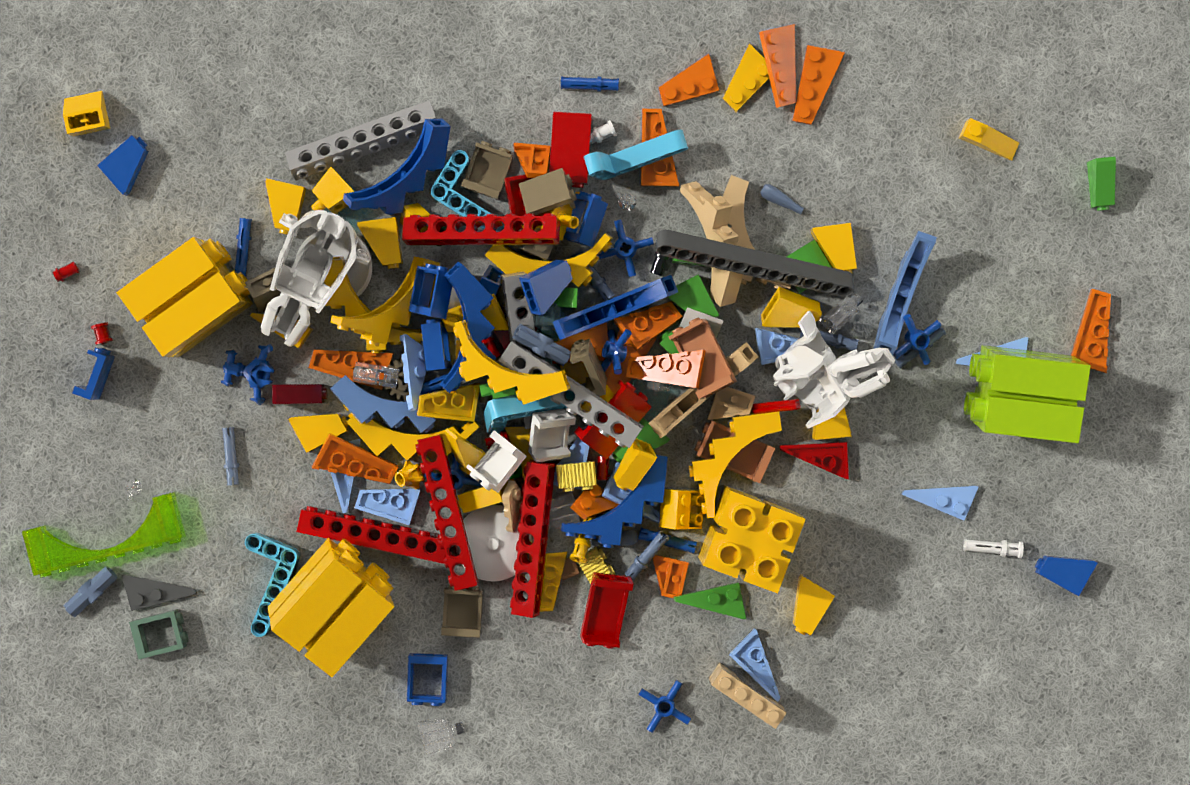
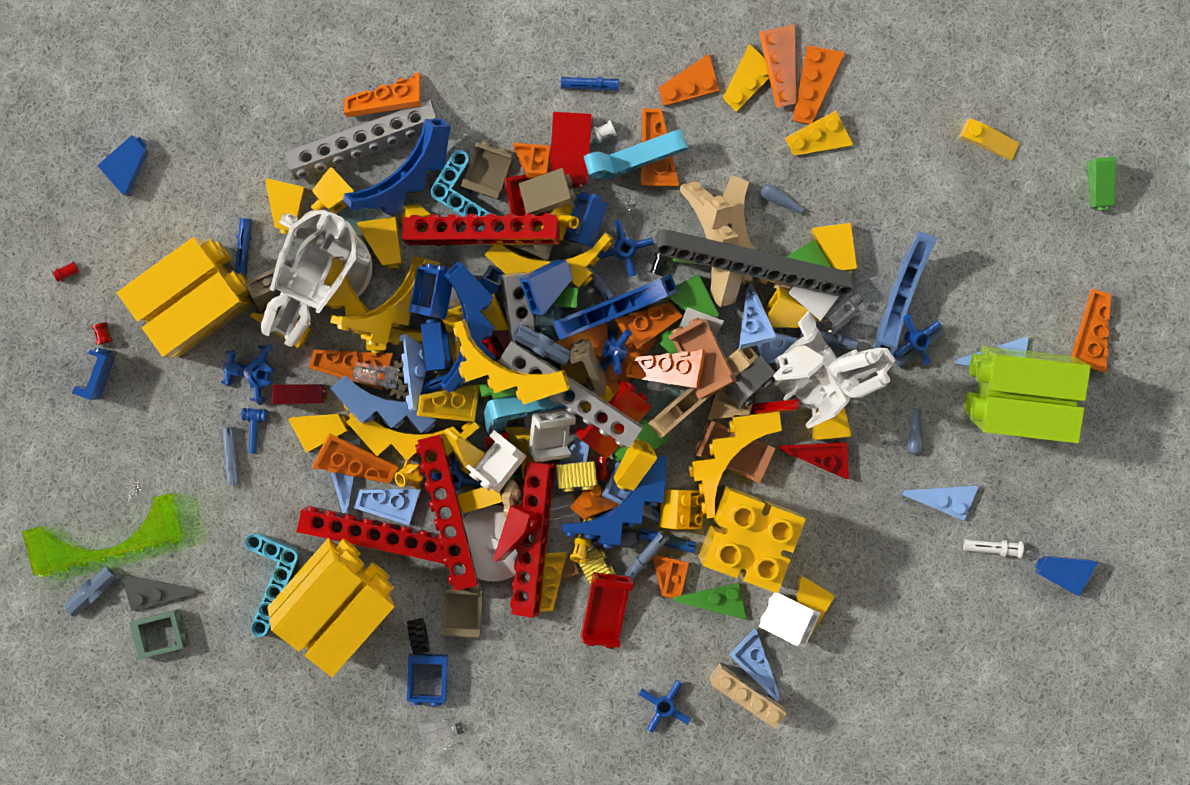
(85, 114): yellow slope -> none
(253, 416): none -> blue piece
(400, 95): none -> orange wing
(418, 636): none -> black tyre
(517, 527): none -> red slope
(750, 382): none -> dark grey brick
(755, 323): none -> light blue wing
(789, 619): none -> white panel
(814, 301): none -> white sticker
(819, 136): none -> yellow wing
(915, 440): none -> sand blue piece

